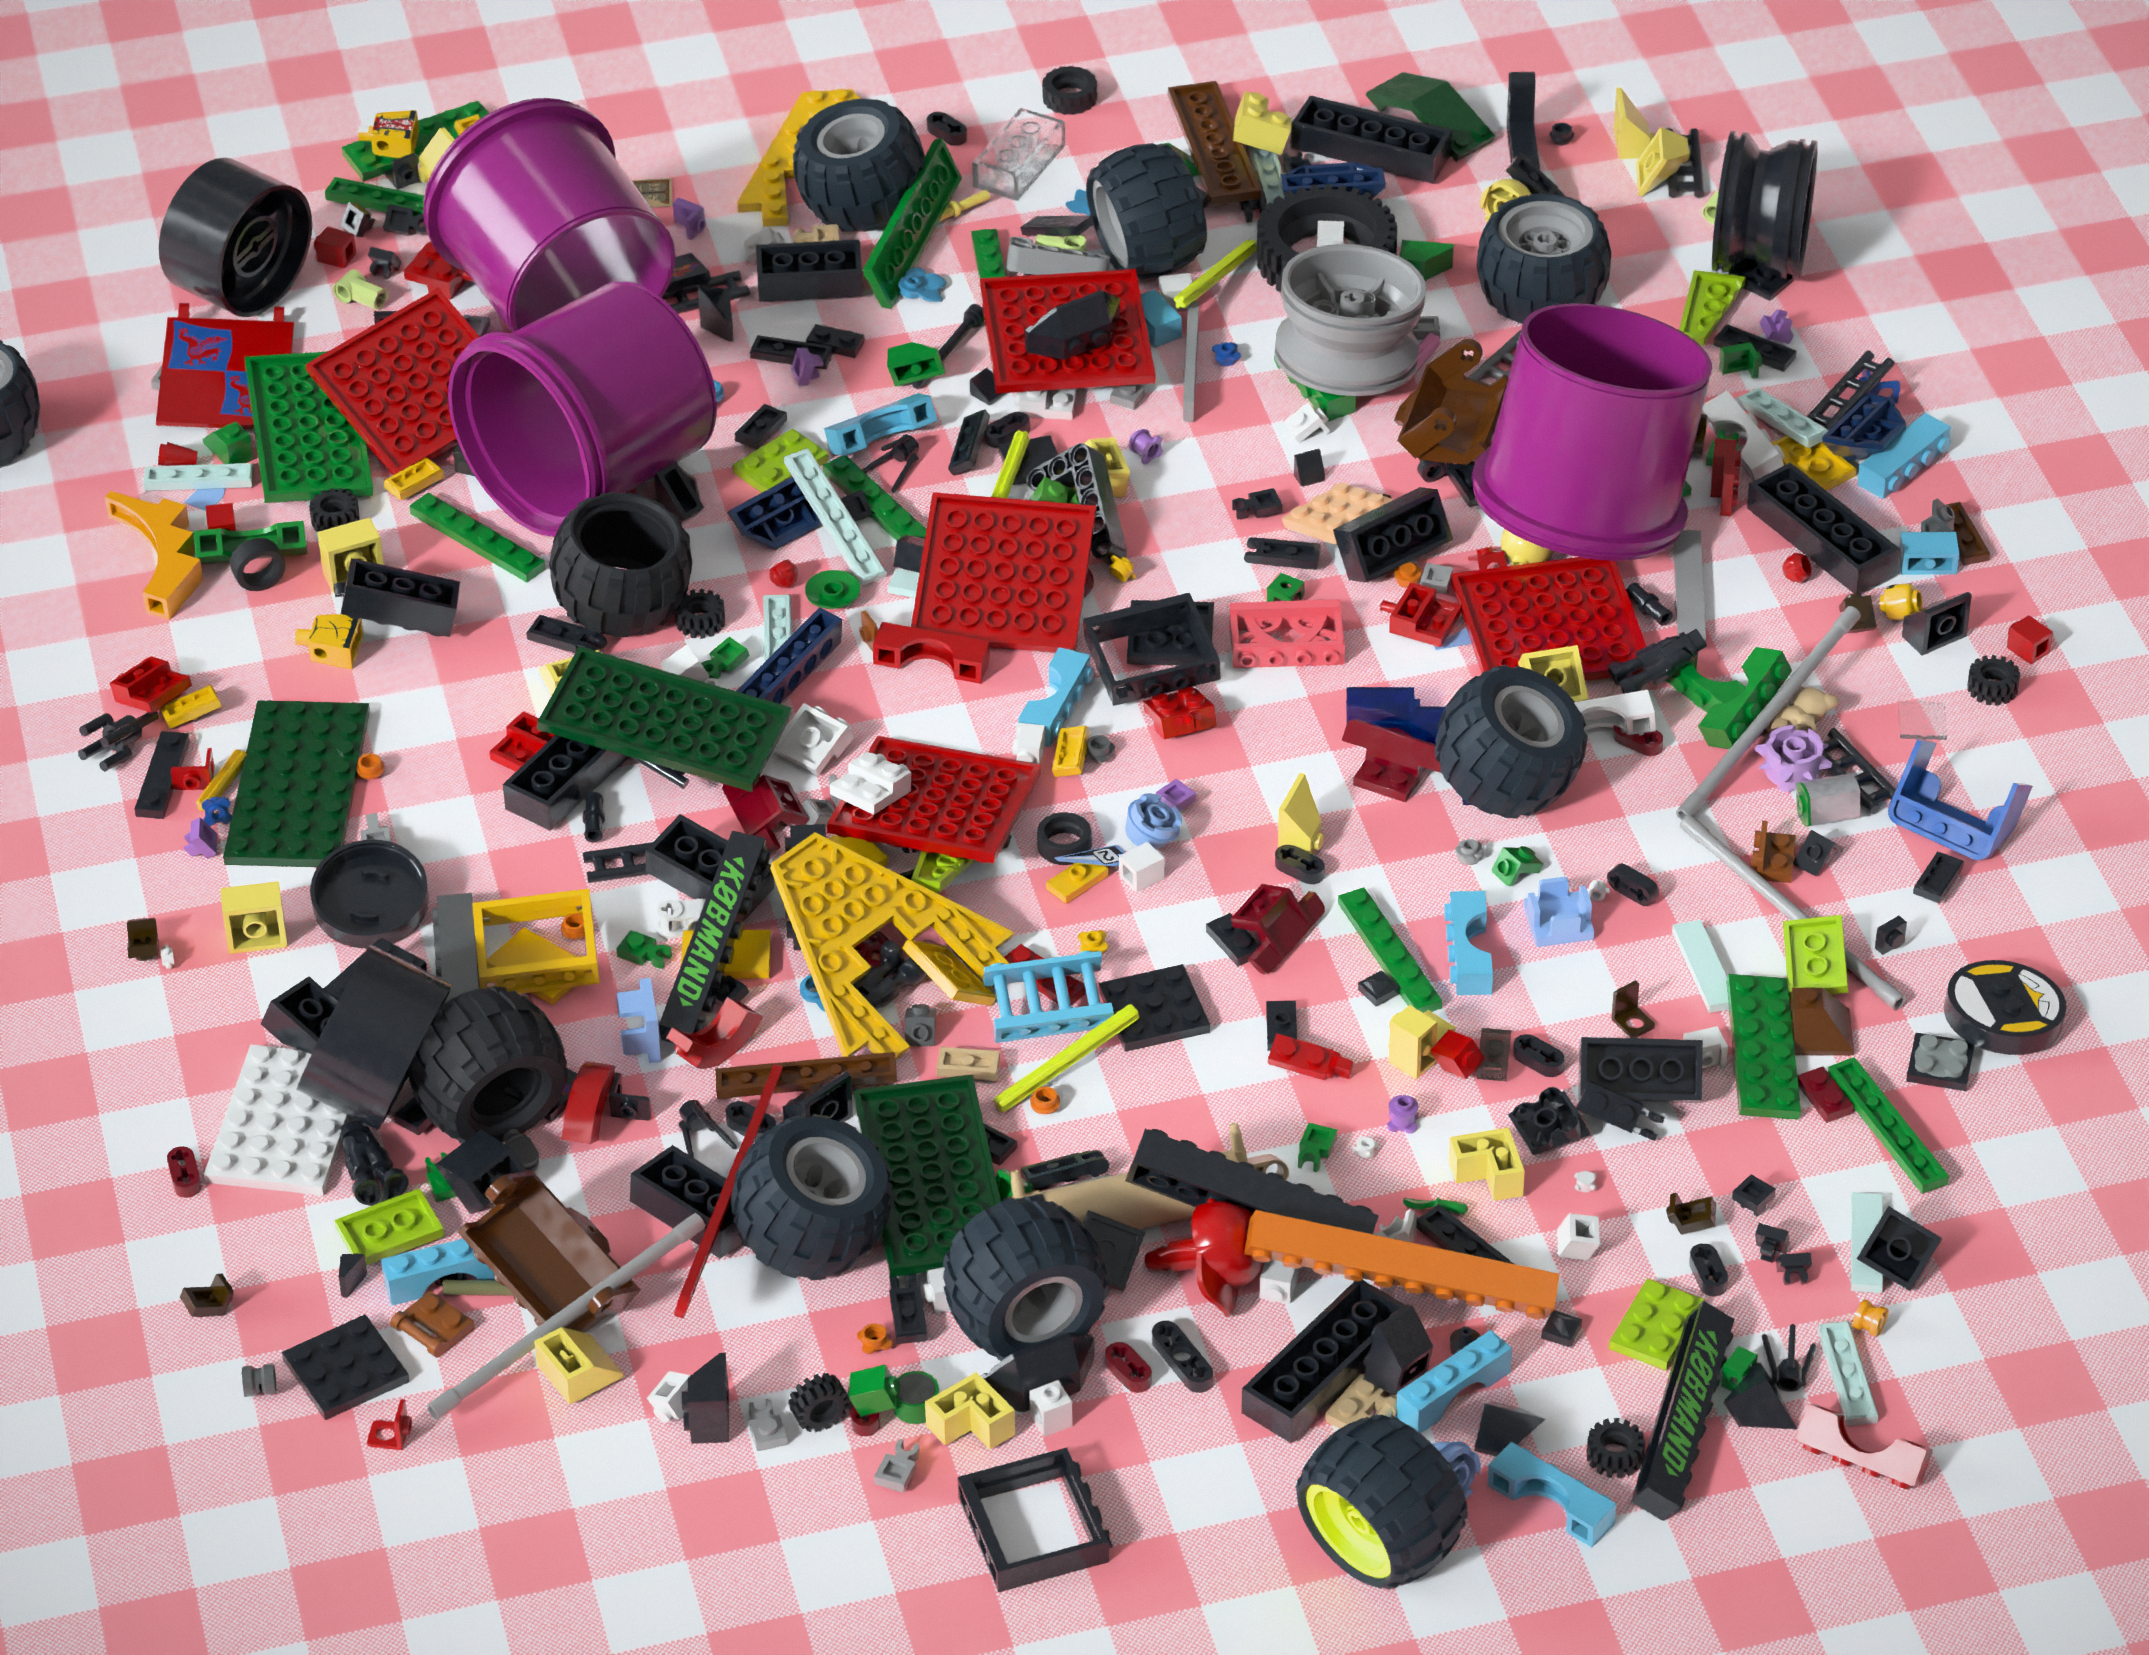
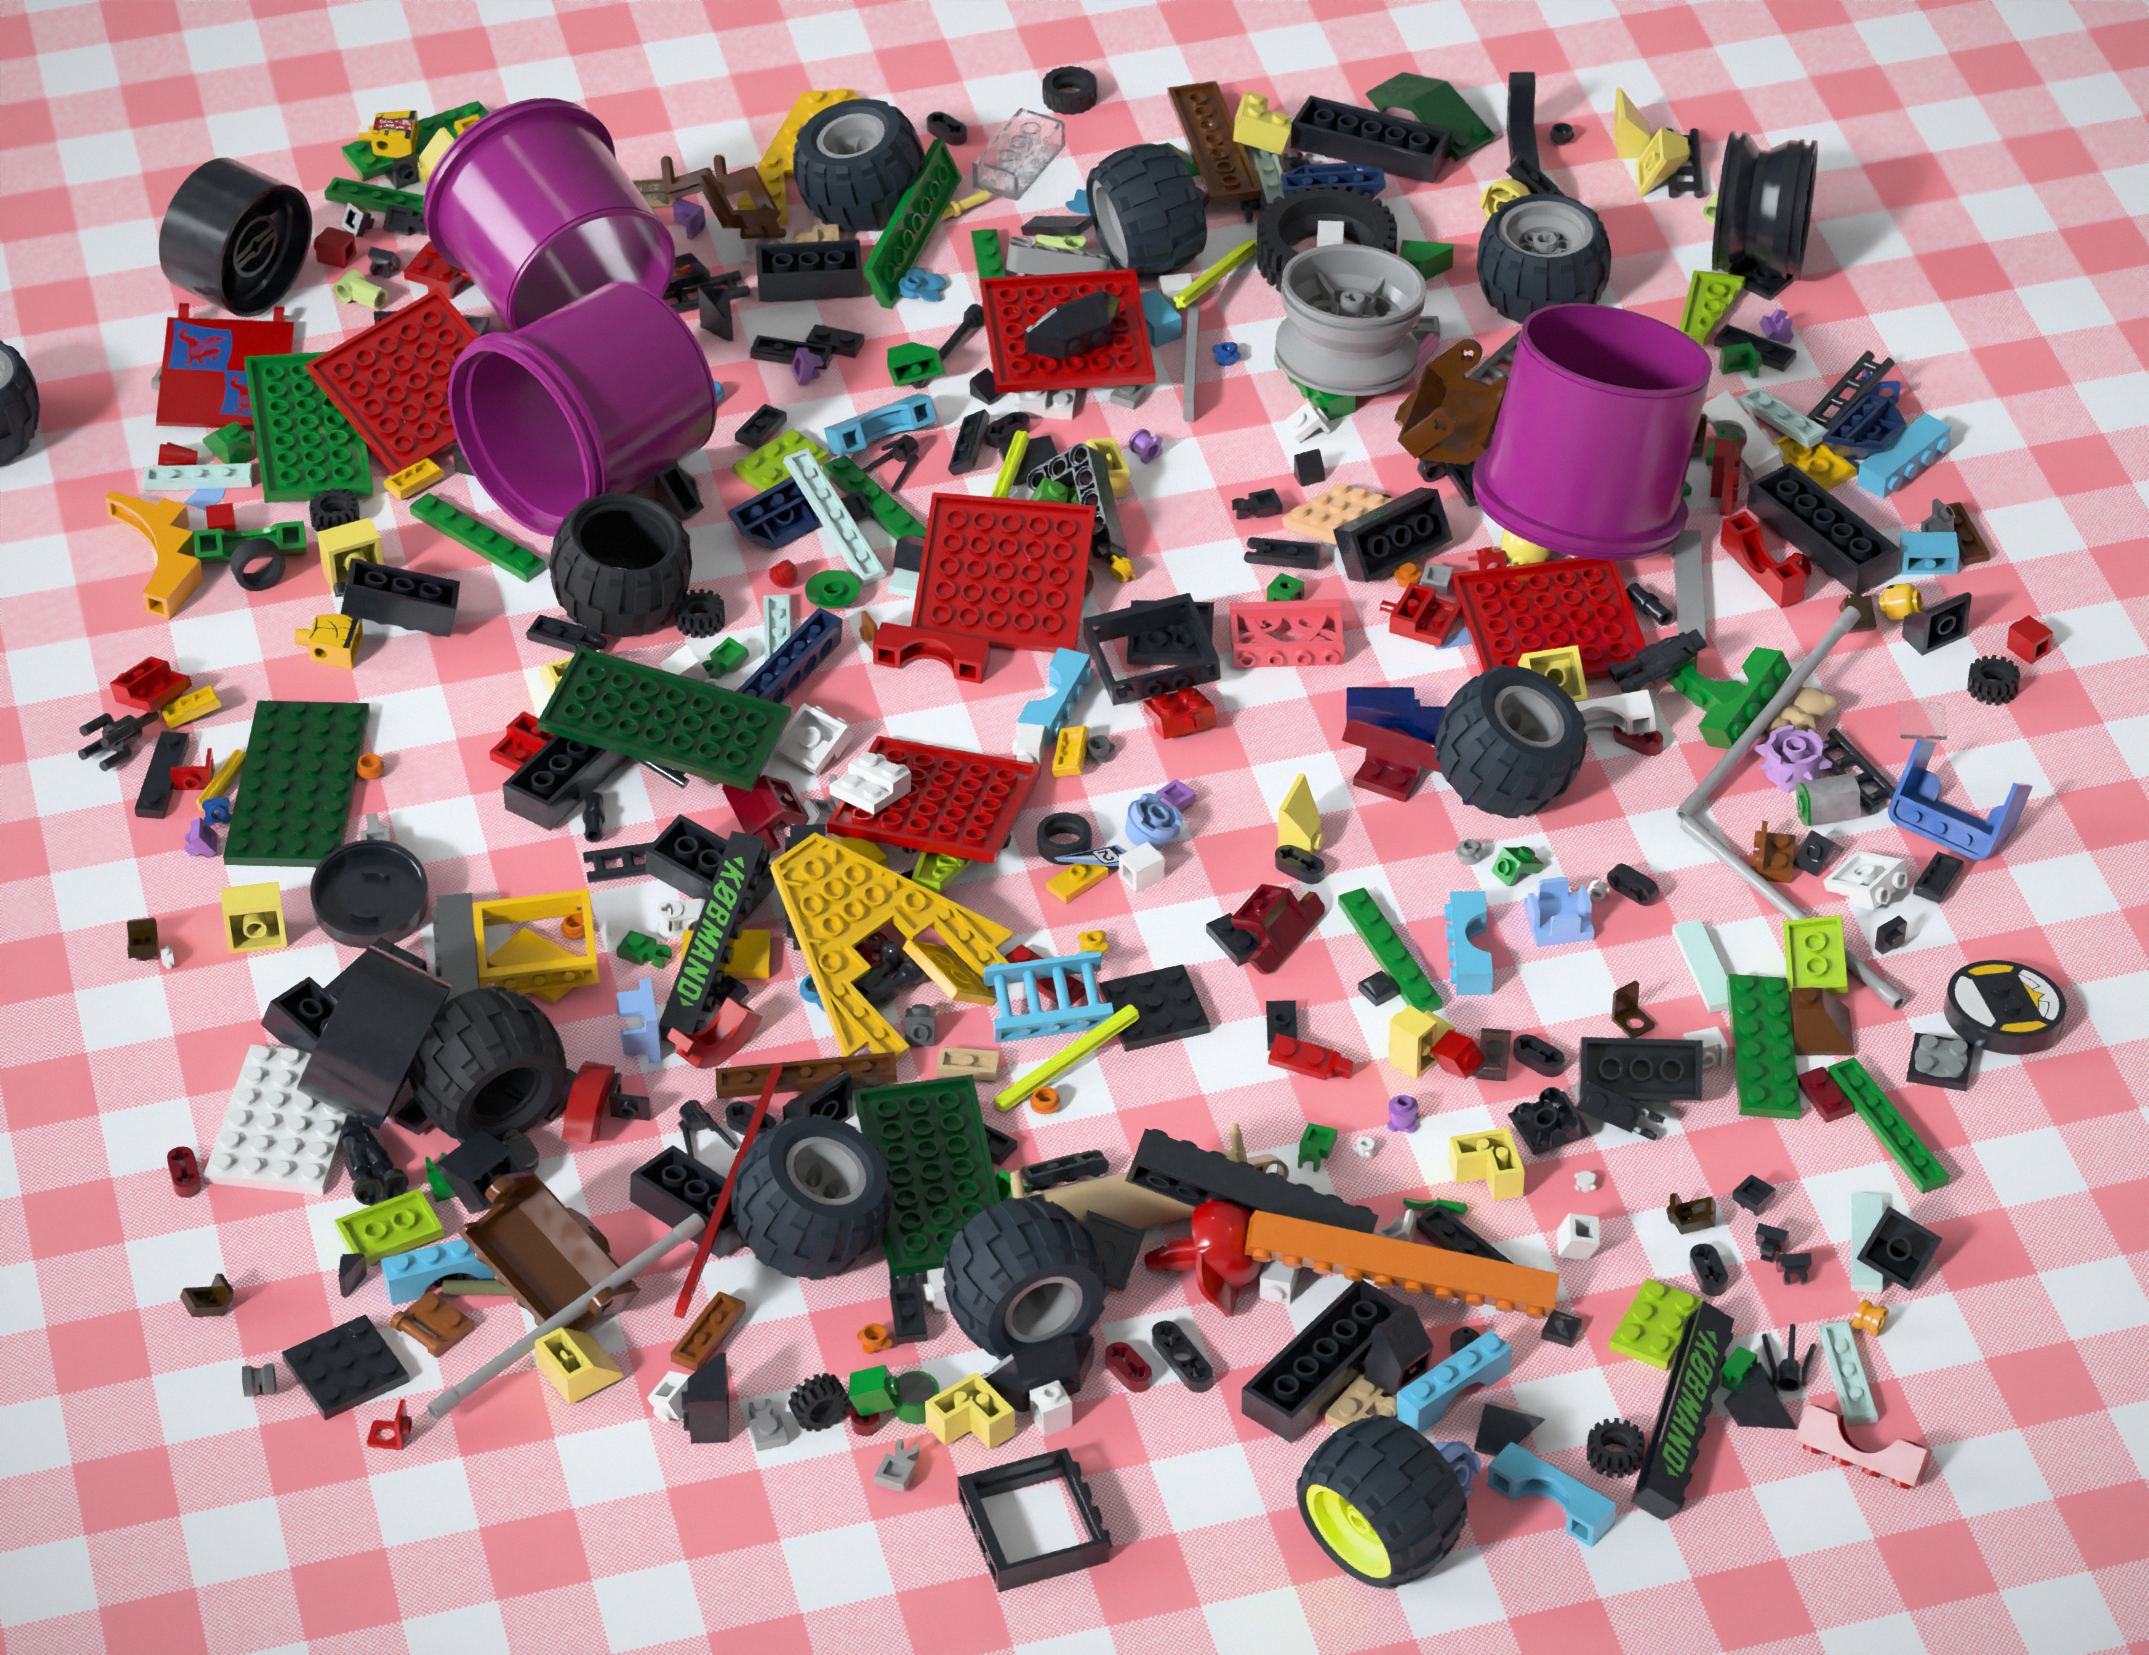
(708, 1331): none -> dark orange plate
(752, 222): none -> reddish brown piece
(1744, 542): none -> red arch
(1868, 879): none -> white plate

